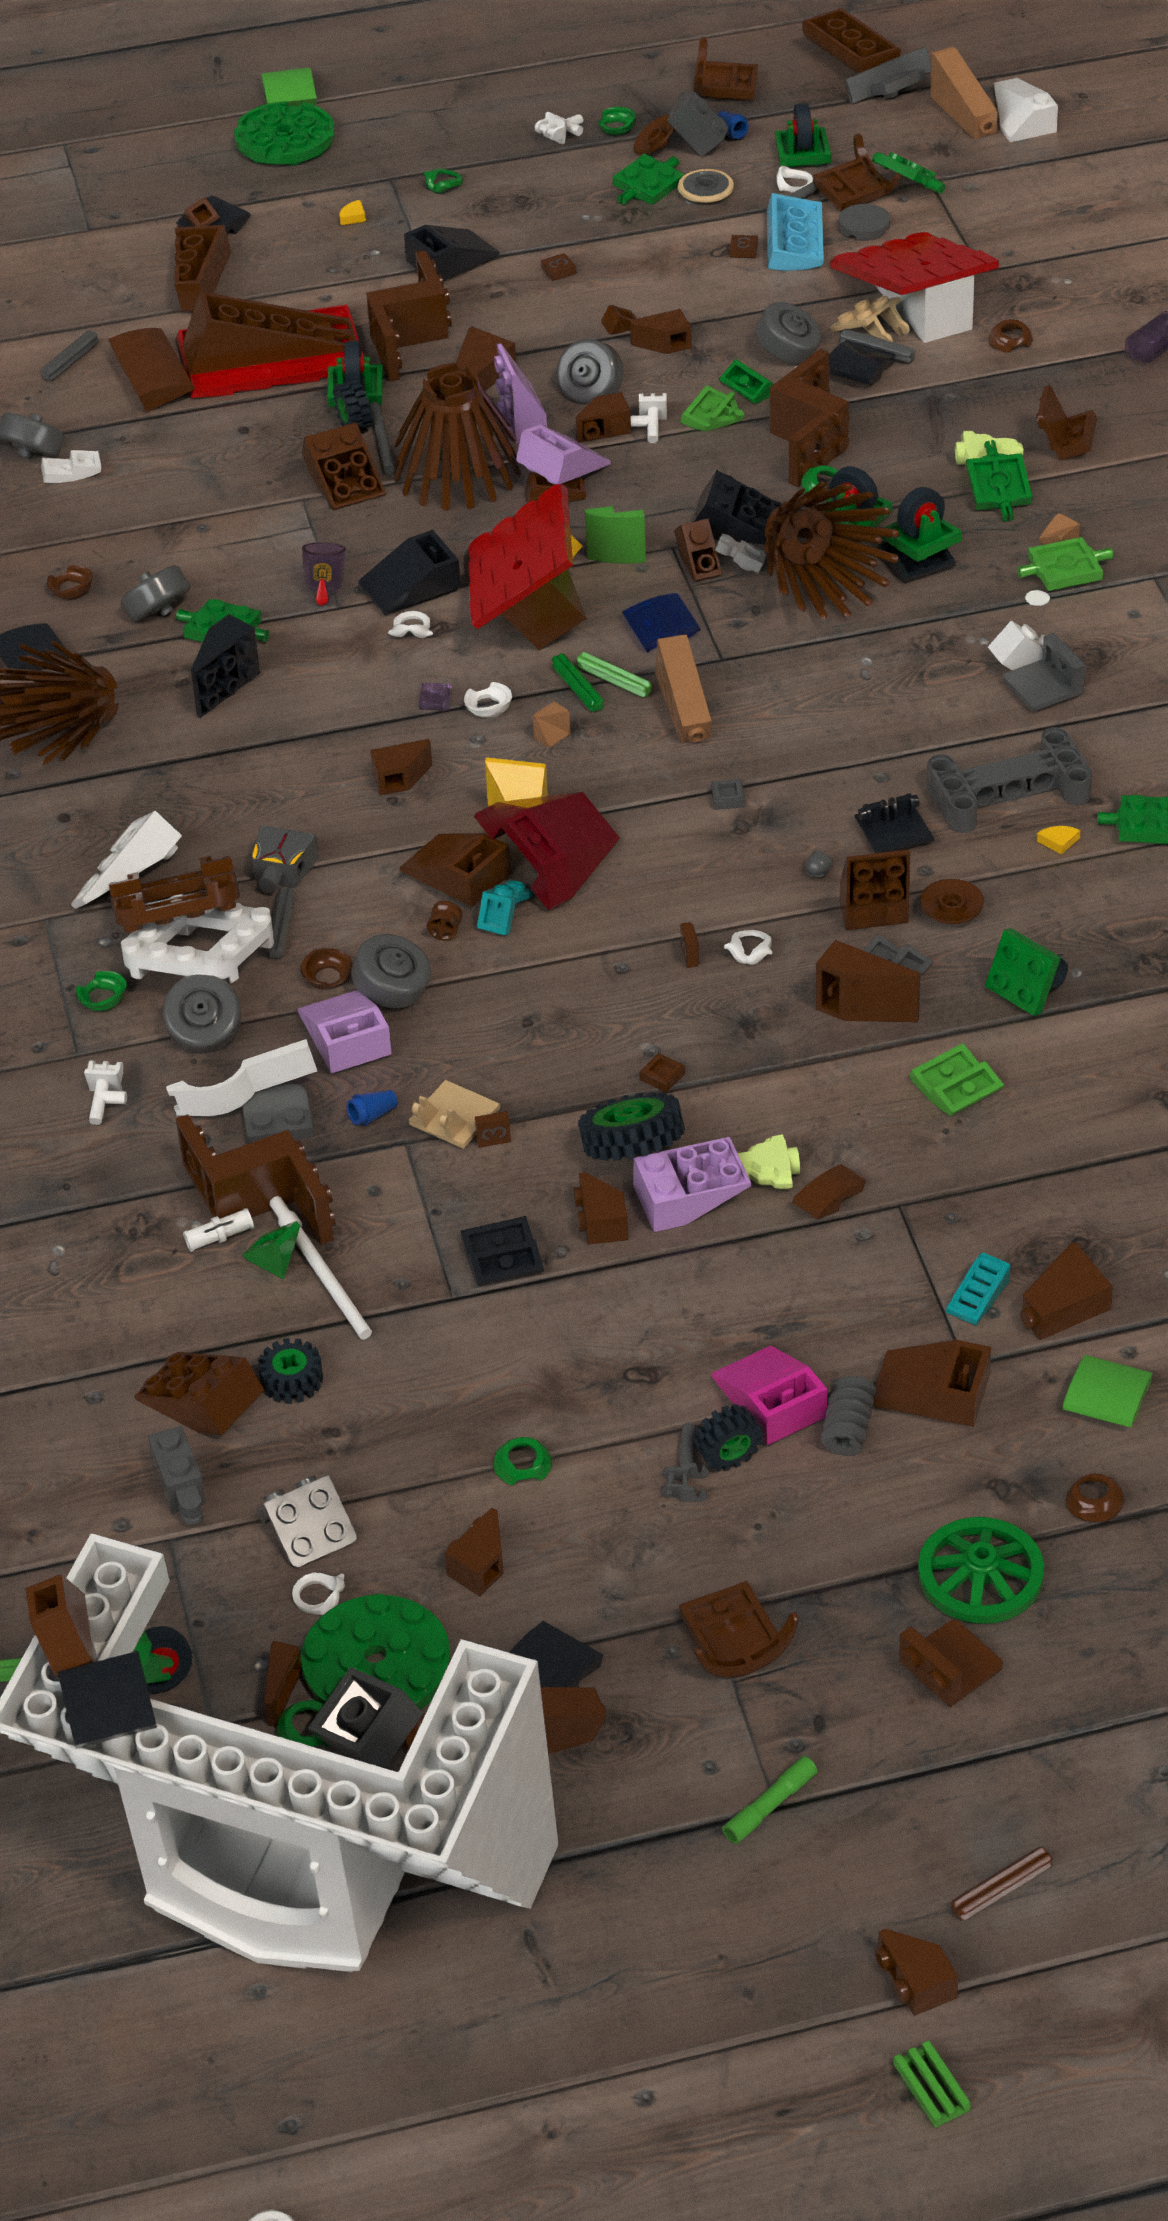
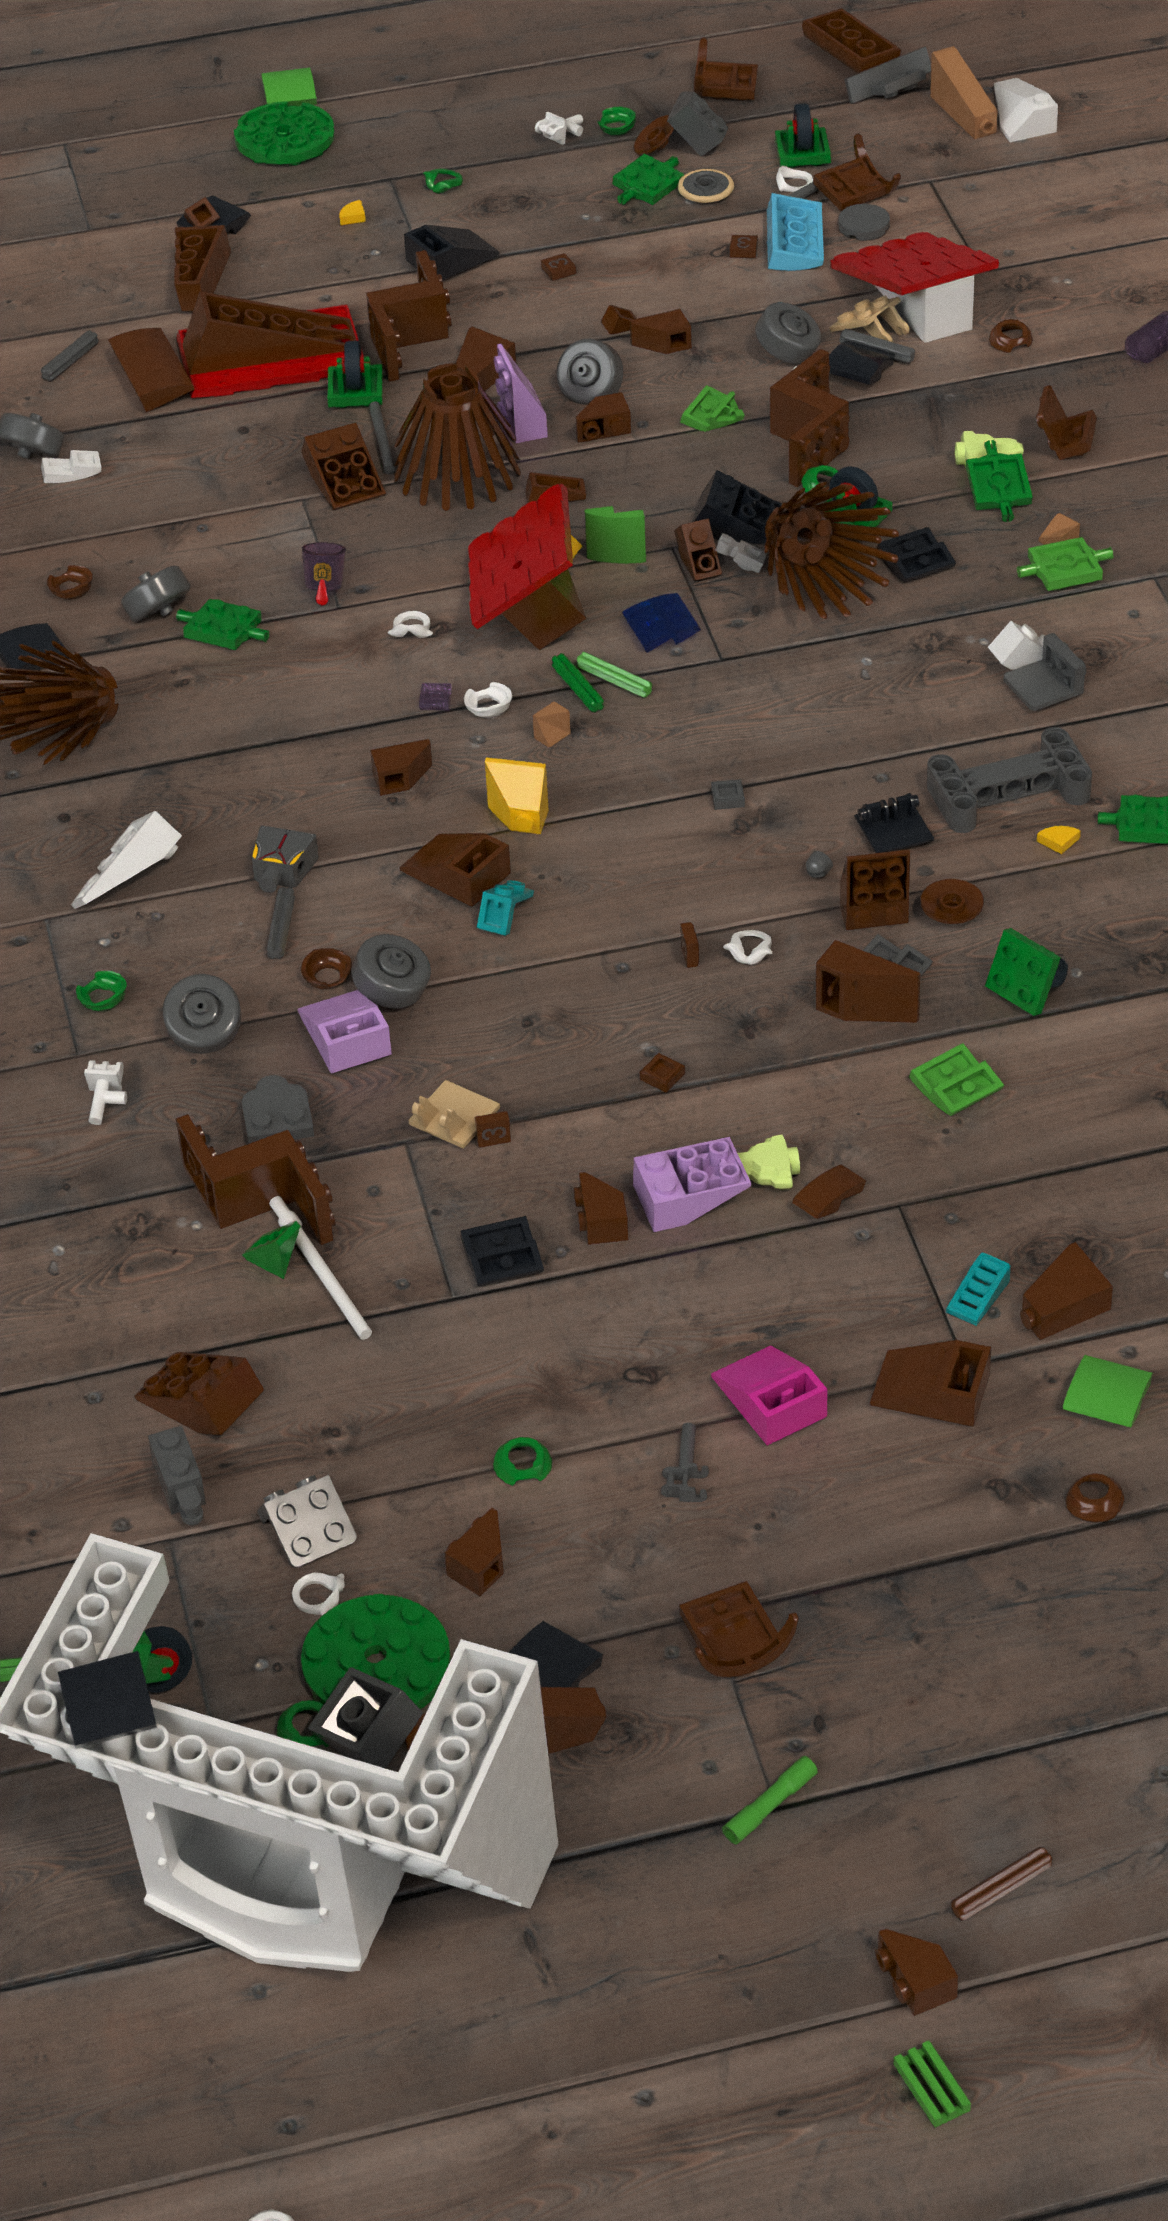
(60, 1622): reddish brown slope -> none
(130, 895): reddish brown plate -> none
(218, 1229): white pin -> none
(224, 663): black slope -> none
(247, 930): white plate -> none
(254, 1075): white piece -> none
(282, 1676): reddish brown slope -> none
(290, 1370): black wheel -> none
(352, 404): black wheel -> none
(370, 1106): blue cone -> none
(412, 573): black slope -> none
(444, 920): reddish brown wheel -> none
(556, 455): lavender slope -> none
(558, 836): dark red wedge -> none
(631, 1126): black wheel -> none
(650, 411): white arm -> none
(682, 689): medium nougat slope -> none
(728, 1437): black wheel -> none
(737, 124): blue cone -> none
(746, 382): green slope -> none
(848, 1415): dark grey piece -> none
(910, 170): green plate -> none
(922, 525): plate -> none
(948, 1660): reddish brown bracket -> none
(981, 1566): green wheel -> none
(1037, 598): white sticker -> none

